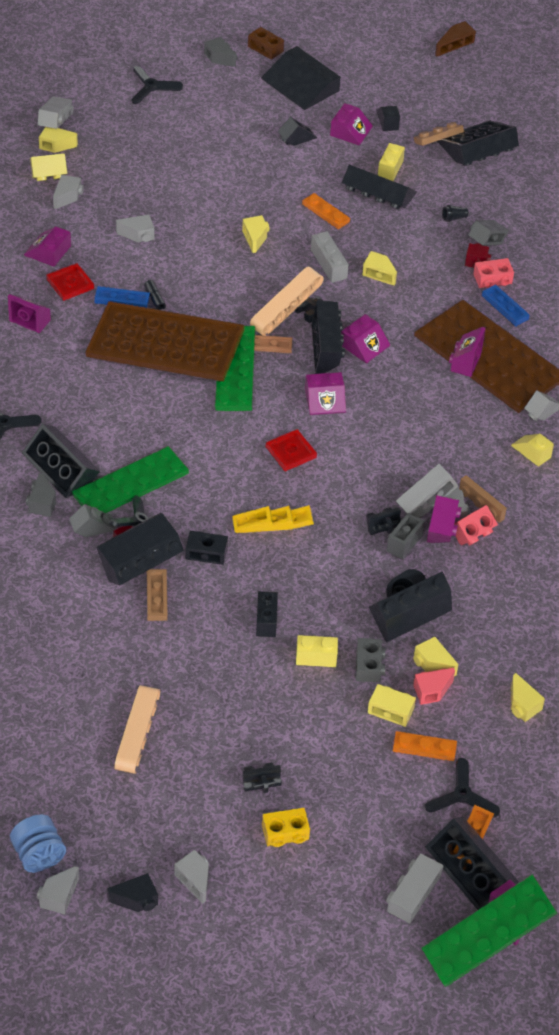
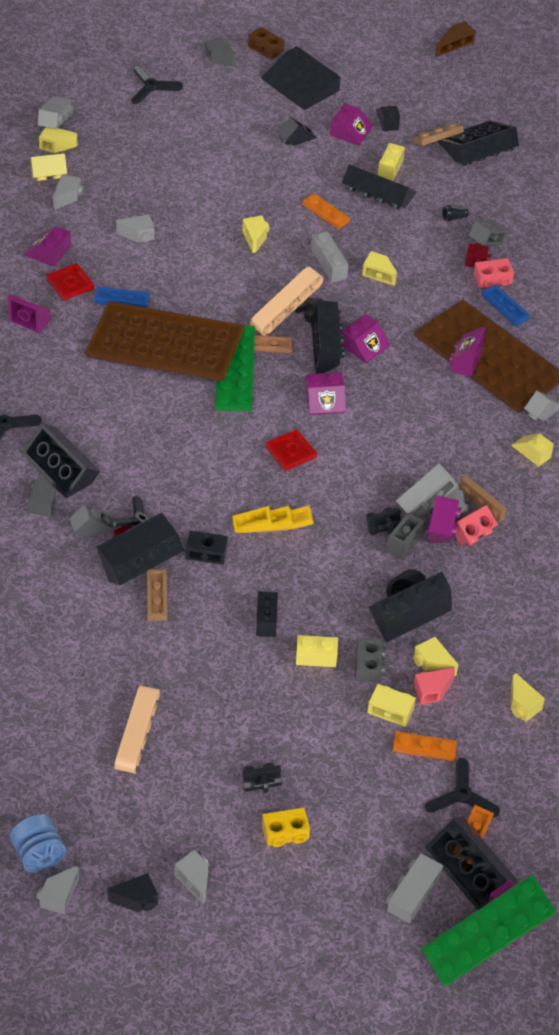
(132, 480): green plate -> none
(154, 294): black piece -> none

